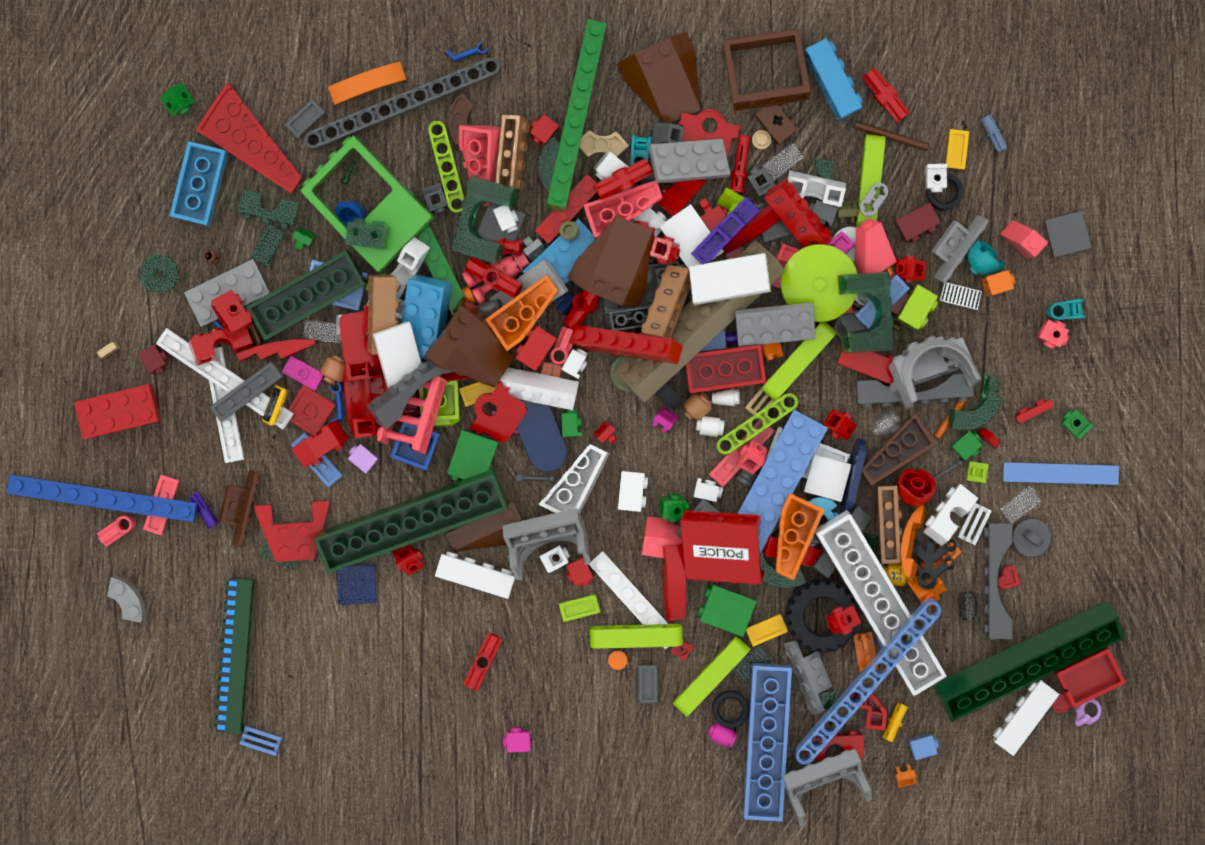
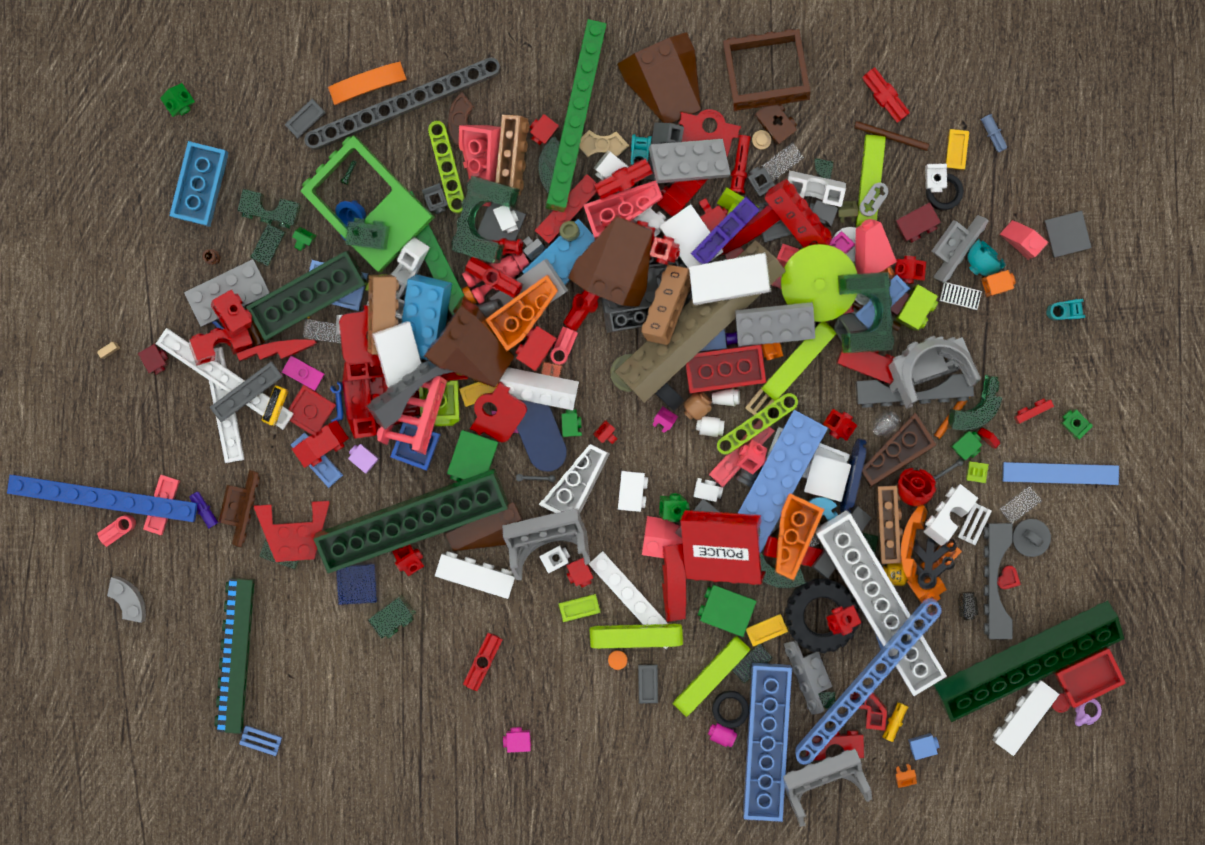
(117, 411): red brick -> none
(170, 275): clear green plate -> none
(239, 132): red wing -> none
(333, 369): nougat head -> none
(393, 615): none -> clear green brick
(467, 53): blue piece -> none
(565, 304): dark blue tile -> none
(575, 362): white brick -> none
(626, 344): red brick -> none
(682, 654): red plate -> none
(832, 79): dark azure brick -> none
(864, 649): orange hinge -> none
(1046, 334): coral brick -> none

